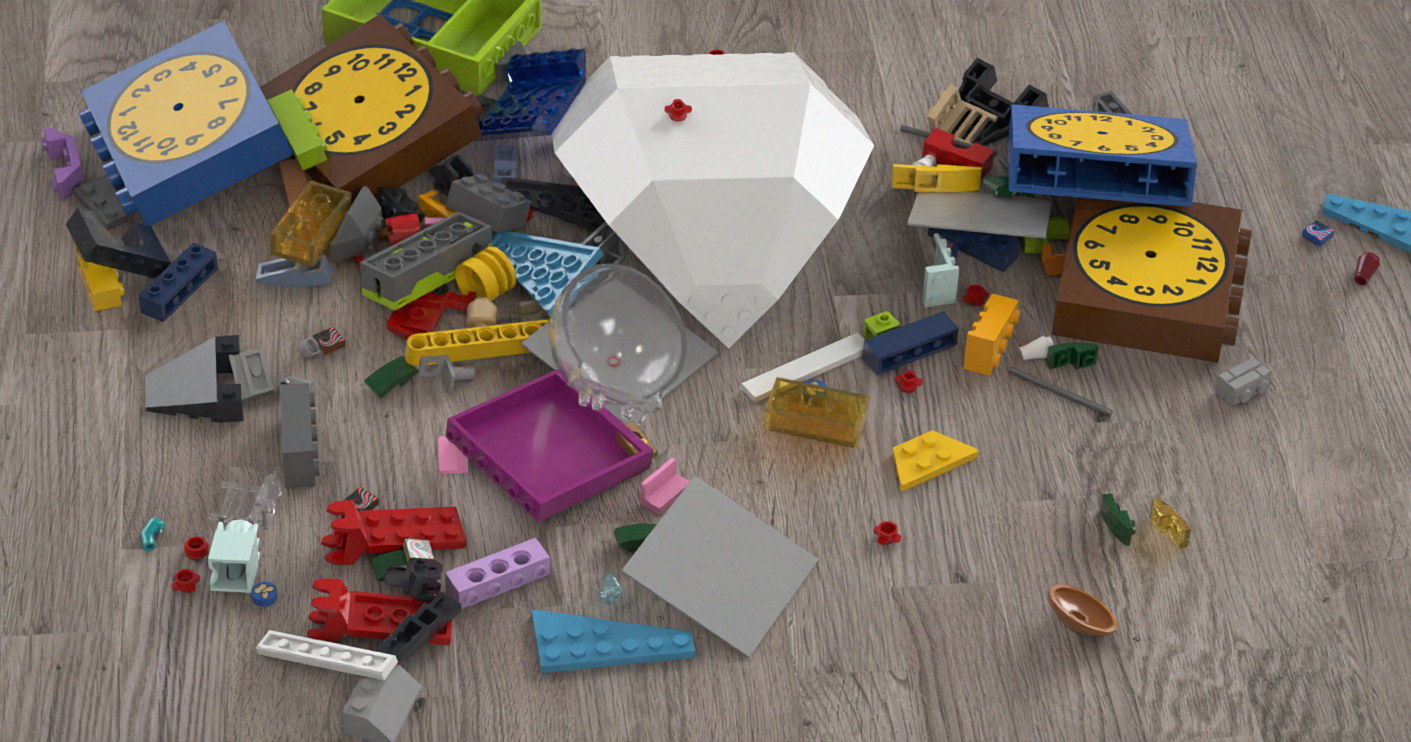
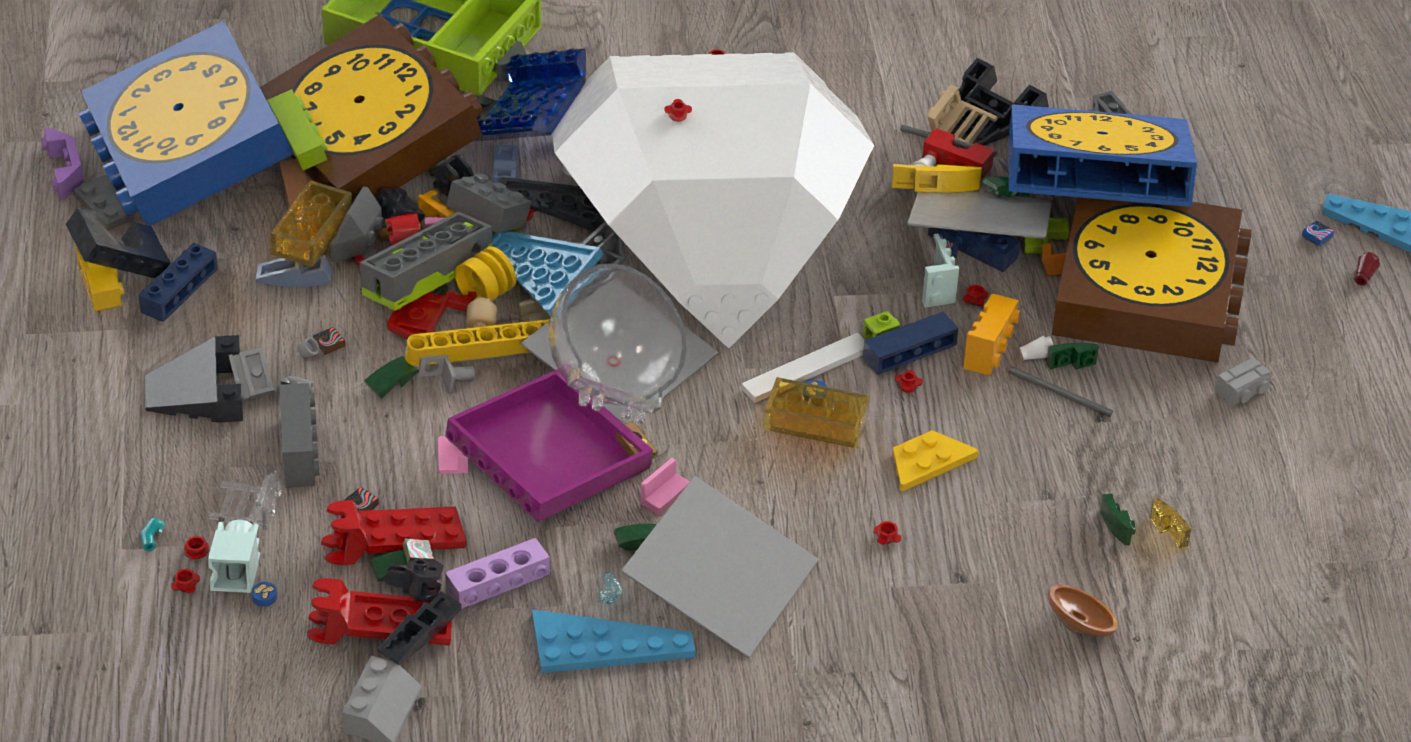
(327, 655): white tile -> none

